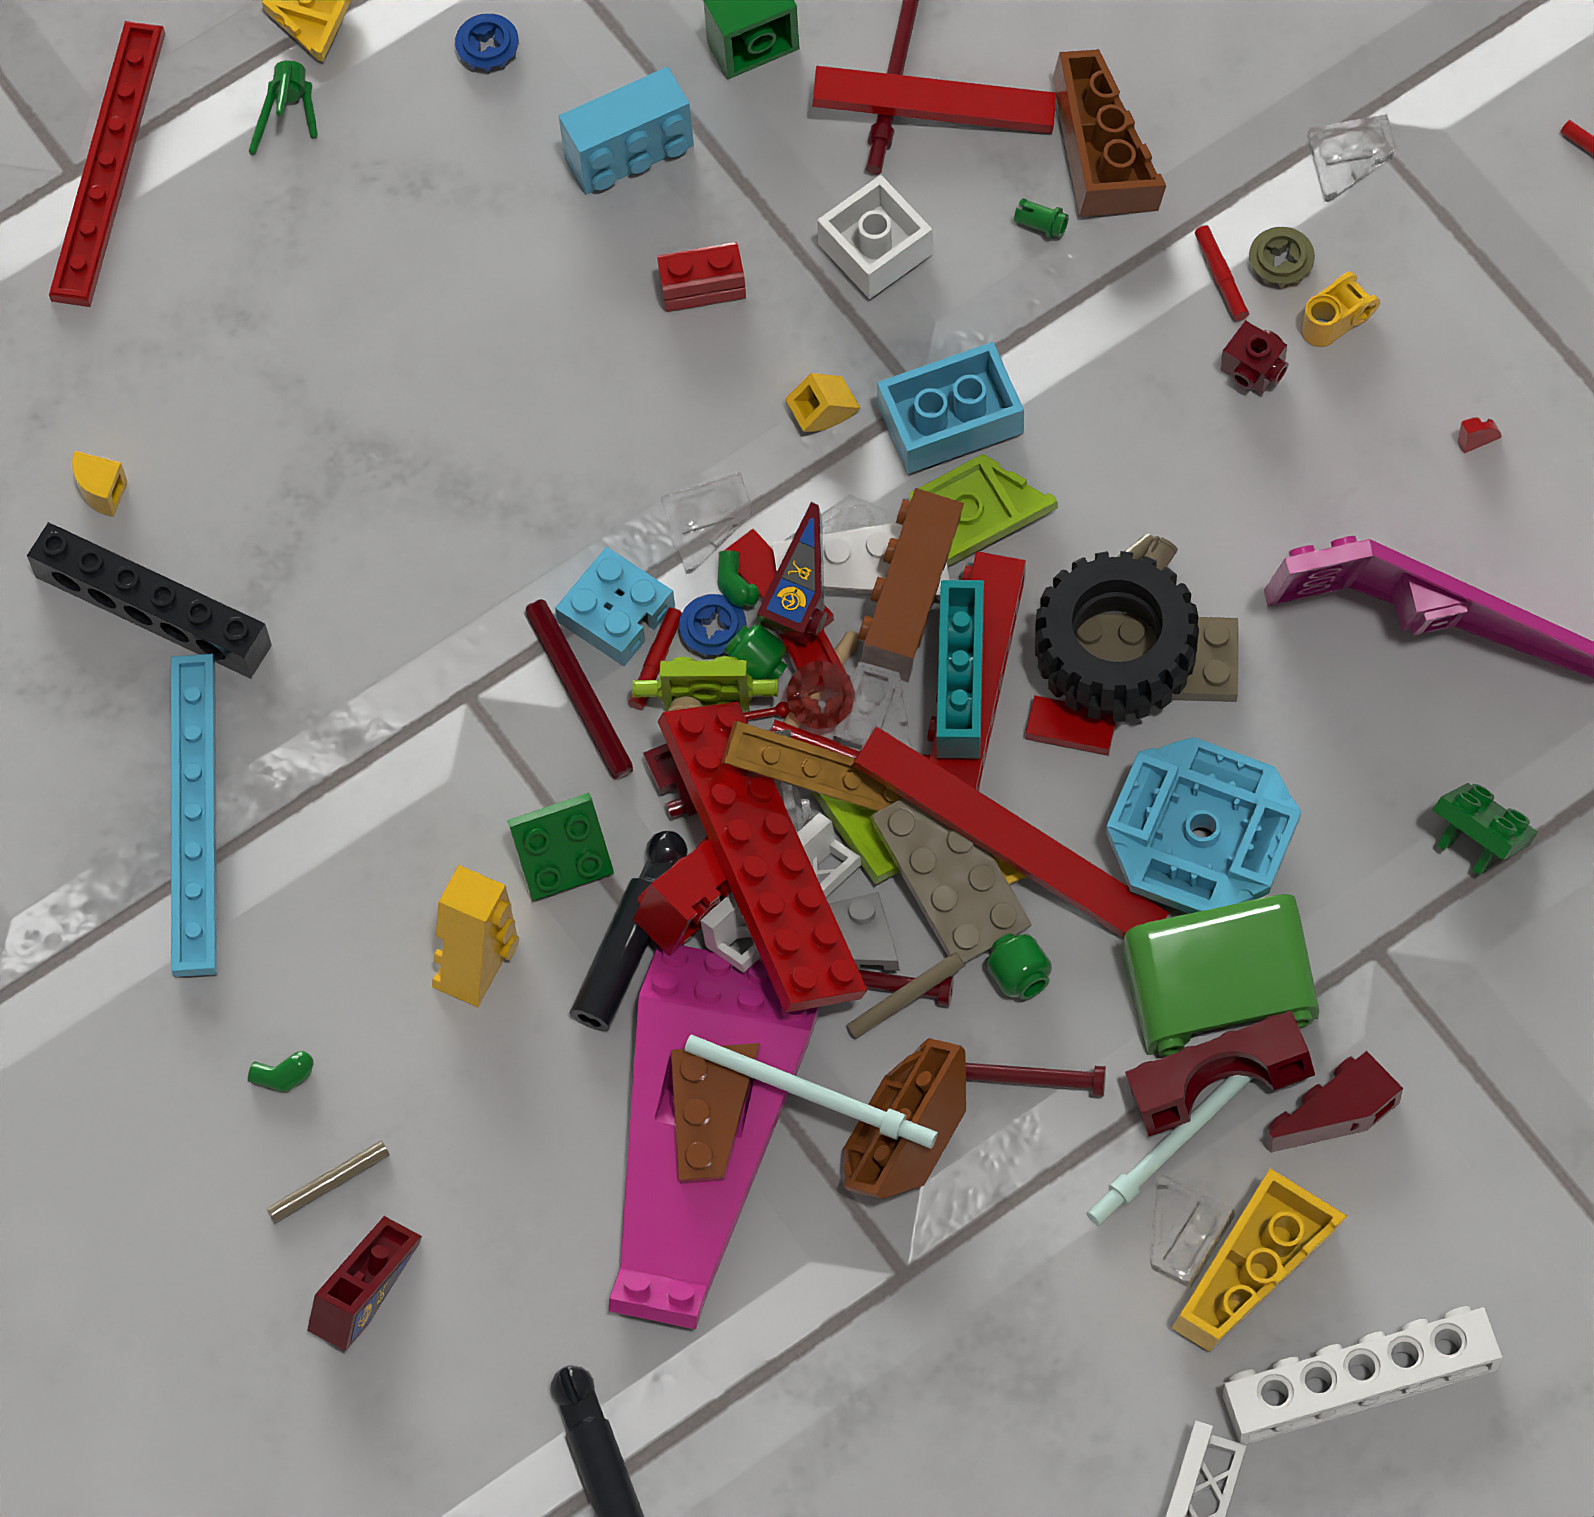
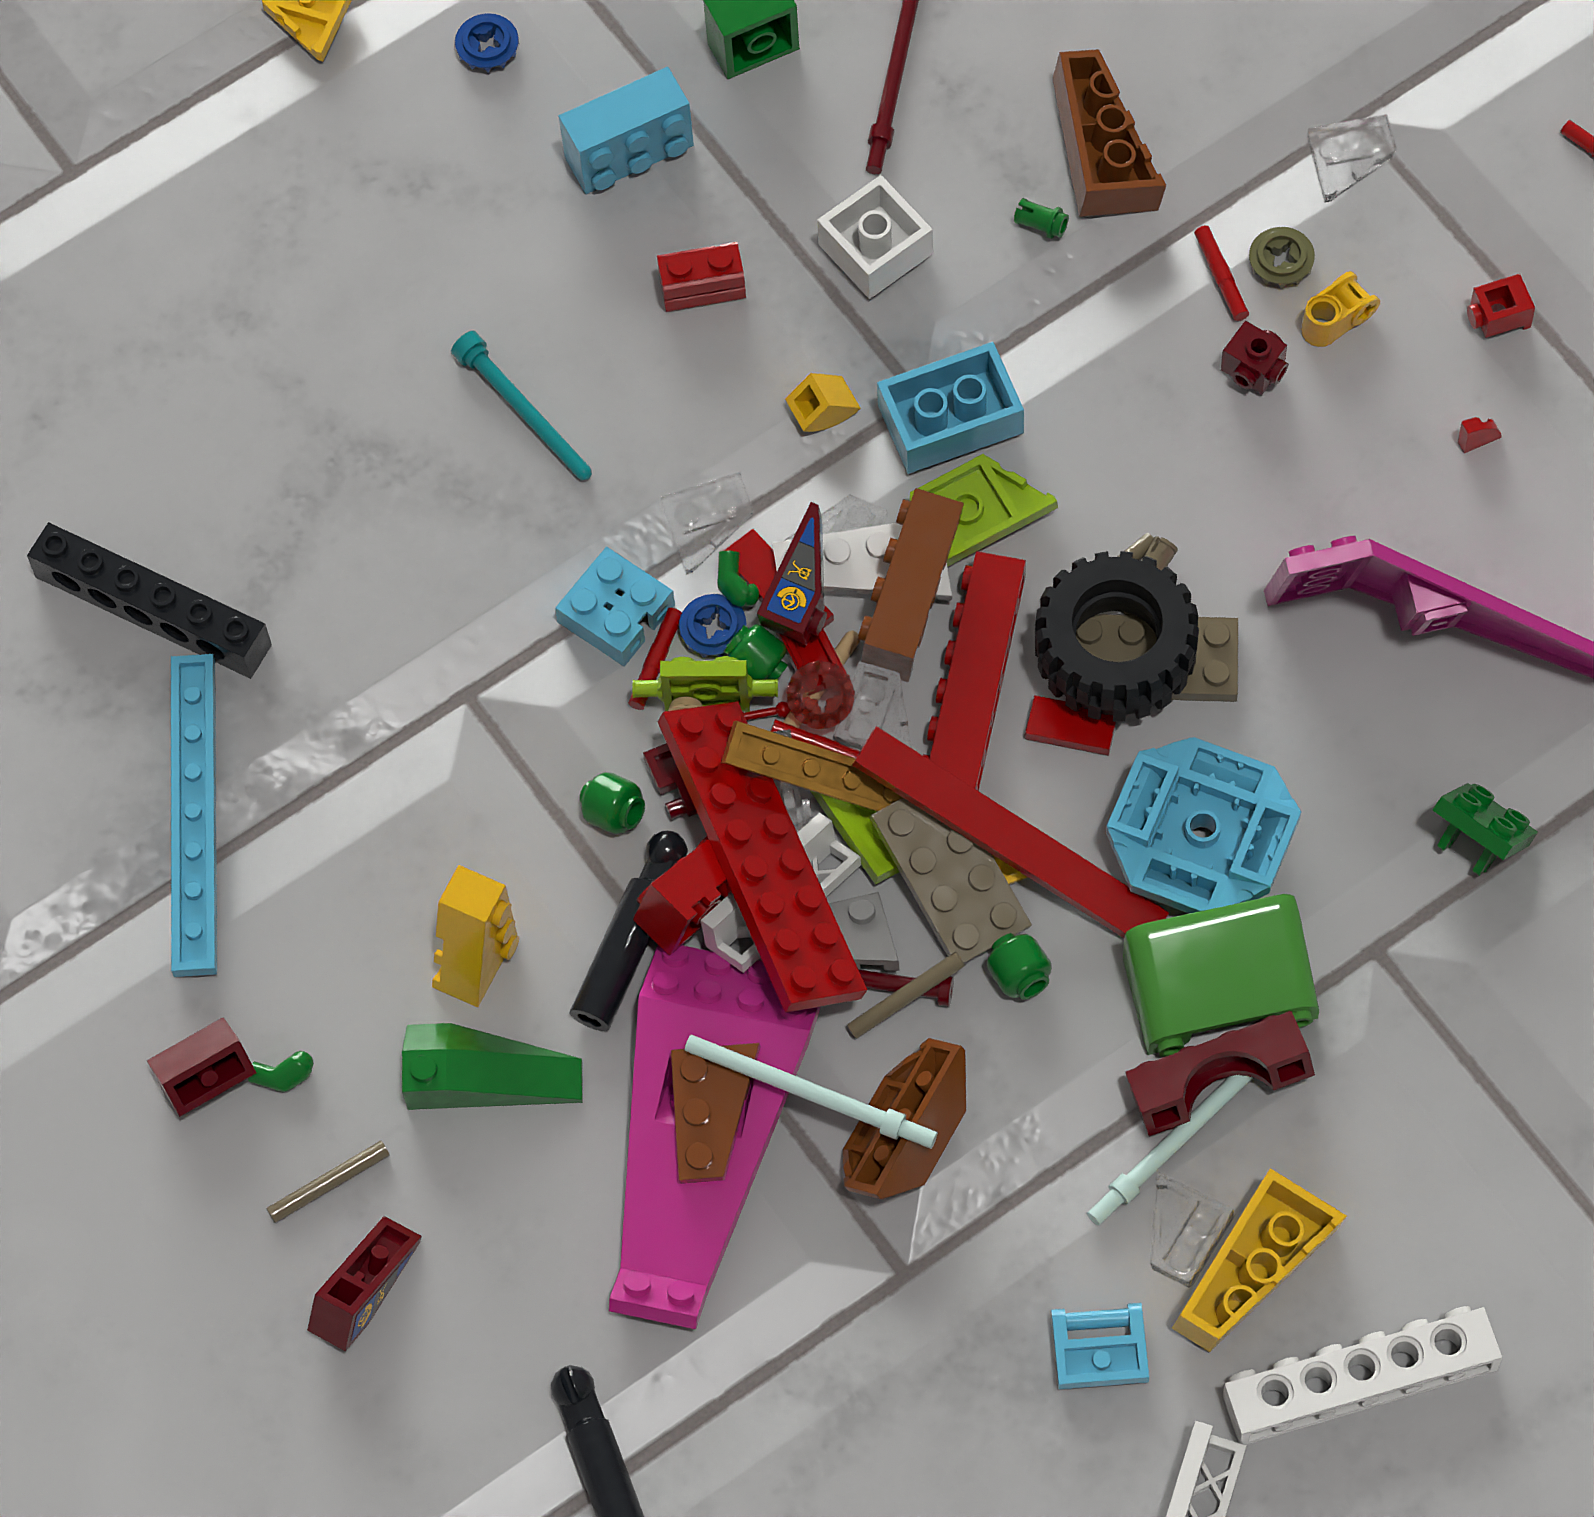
(99, 481): yellow brick -> none
(107, 164): red tile -> none
(201, 1066): none -> dark red brick
(286, 86): green plant -> none
(472, 351): none -> teal piece
(472, 1068): none -> green wedge
(560, 846): green plate -> none
(579, 689): dark red axle -> none
(612, 803): none -> green head
(934, 99): red tile -> none
(960, 669): teal brick -> none
(1039, 1076): dark red bar -> none
(1100, 1359): none -> medium azure plate
(1344, 1106): dark red slope -> none
(1507, 300): none -> red brick

